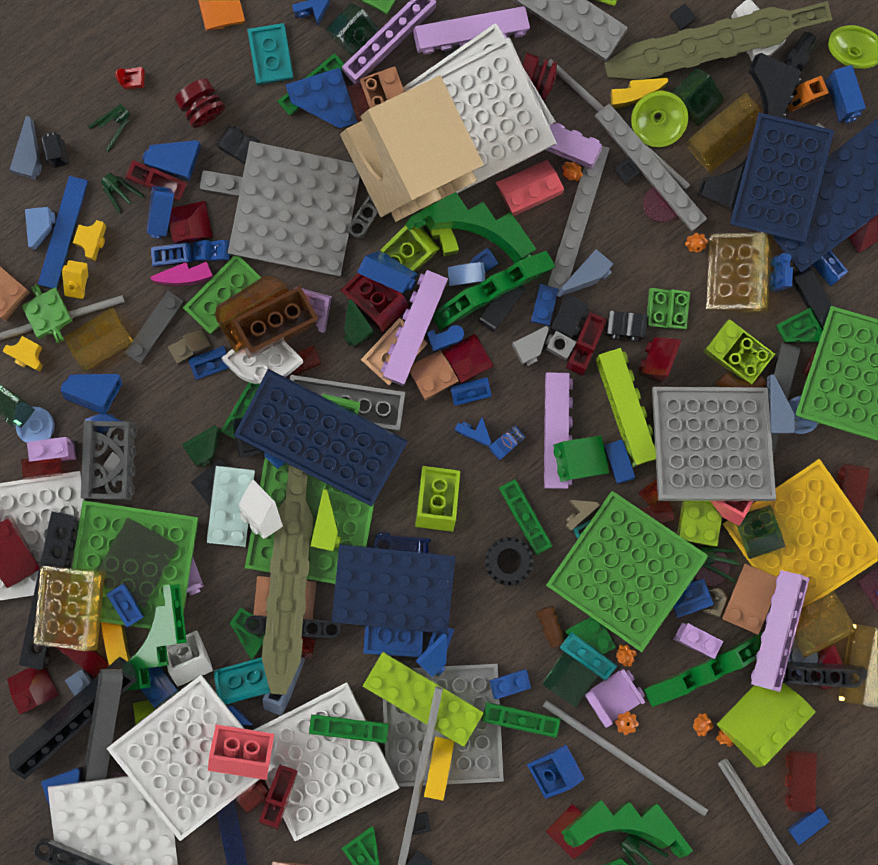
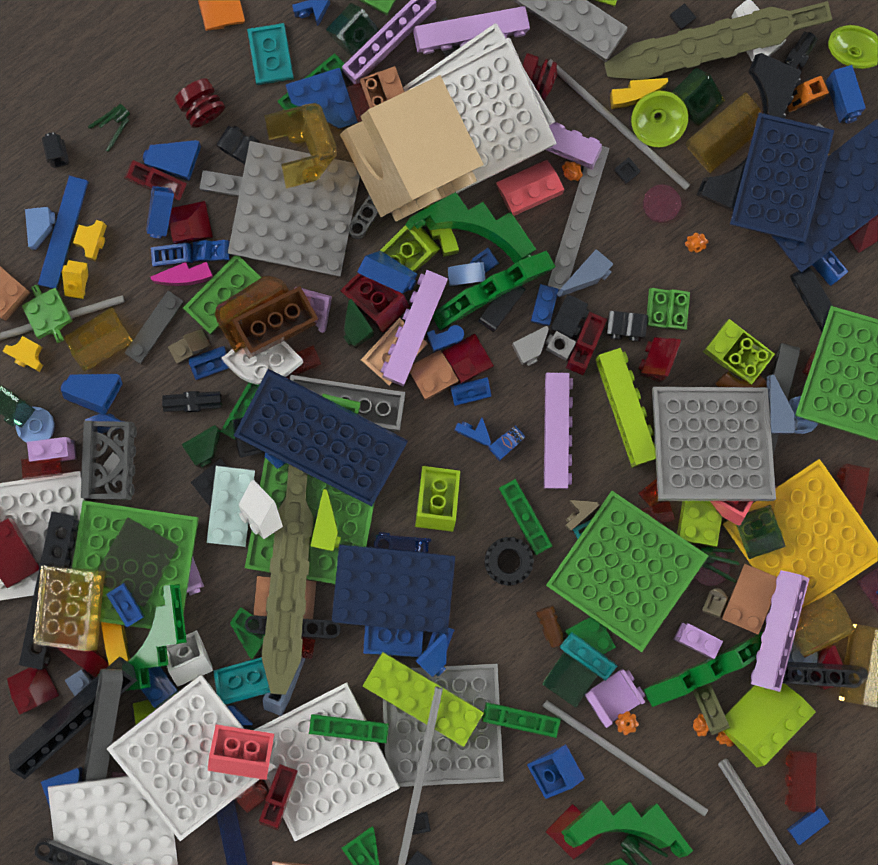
(26, 156): sand blue slope -> none
(112, 184): dark green plant -> none
(130, 78): red plate -> none
(192, 401): none -> black piece
(306, 125): none -> clear yellow windscreen
(439, 768): yellow slope -> none
(510, 684): blue plate -> none
(580, 458): green panel -> none
(619, 461): blue slope -> none
(625, 655): orange plant -> none
(650, 167): light grey plate -> none
(693, 599): blue plate -> none
(711, 708): none -> olive plate
(739, 272): clear yellow slope -> none
(782, 274): blue plate -> none
(800, 328): green wing -> none

